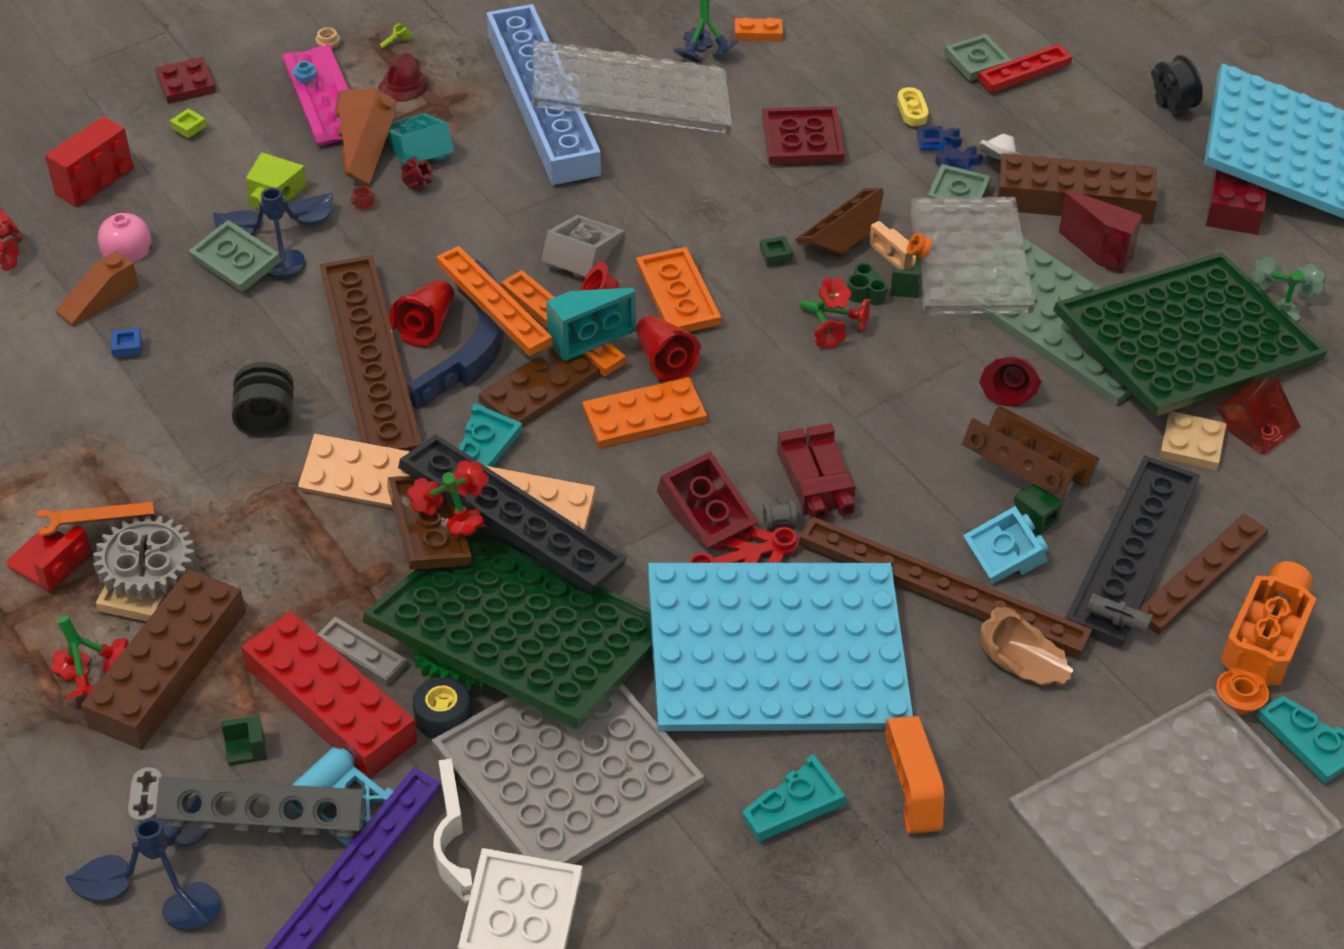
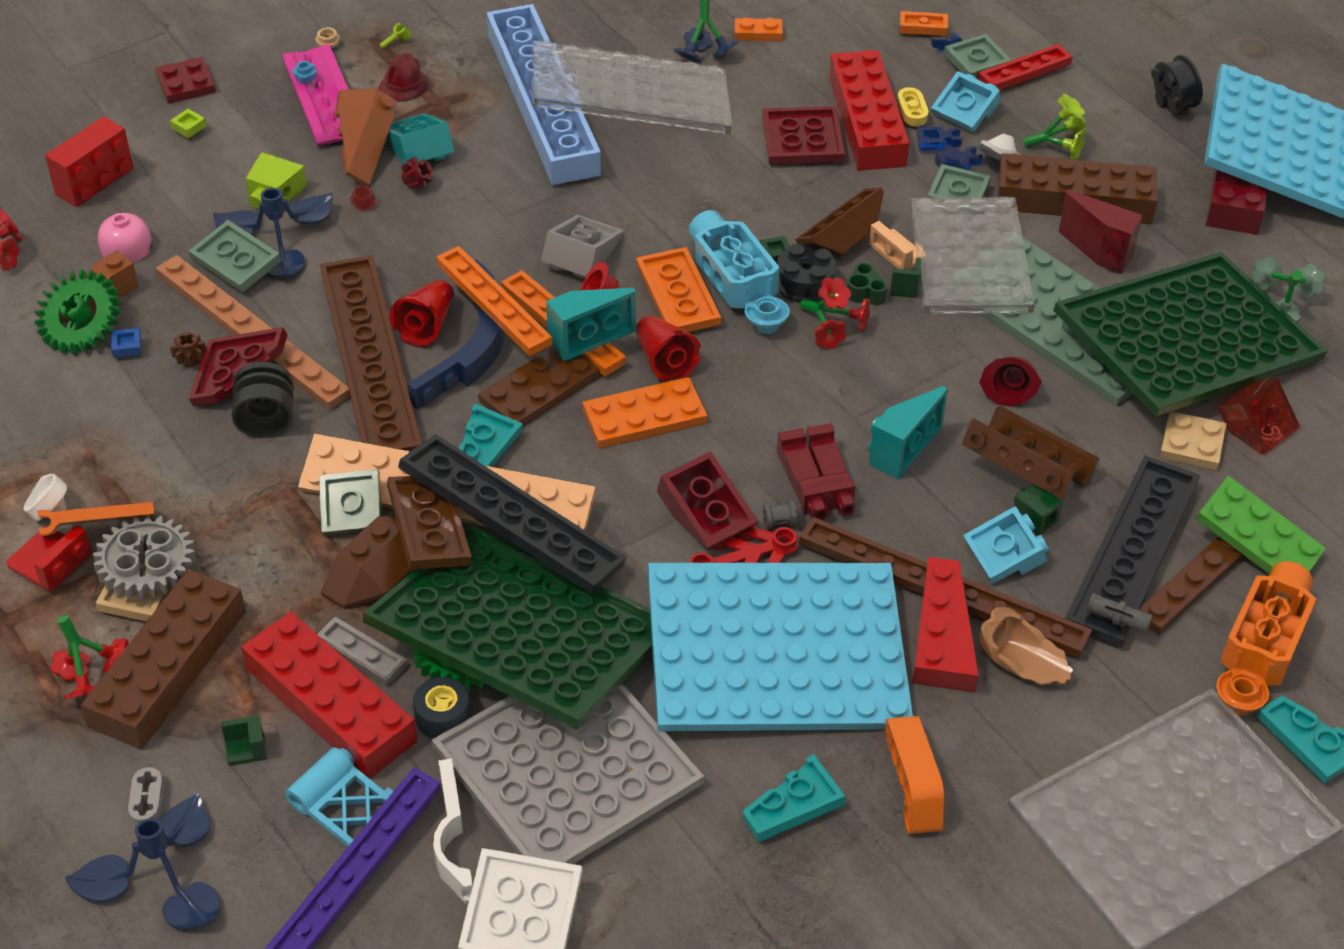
(46, 495): none -> white piece
(73, 302): none -> green gear
(175, 792): dark grey brick -> none
(188, 349): none -> reddish brown gear
(227, 356): none -> dark red plate
(239, 320): none -> nougat plate
(349, 501): none -> plate
(368, 565): none -> reddish brown wedge
(466, 480): red plant -> none
(739, 269): none -> medium azure brick
(803, 271): none -> black wheel
(868, 110): none -> red brick
(906, 431): none -> teal slope
(919, 245): orange bush -> none
(923, 23): none -> orange plate
(940, 43): none -> clear blue piece
(945, 639): none -> red wedge
(966, 101): none -> medium azure plate
(1075, 122): none -> lime plant
(1257, 528): none -> bright green plate

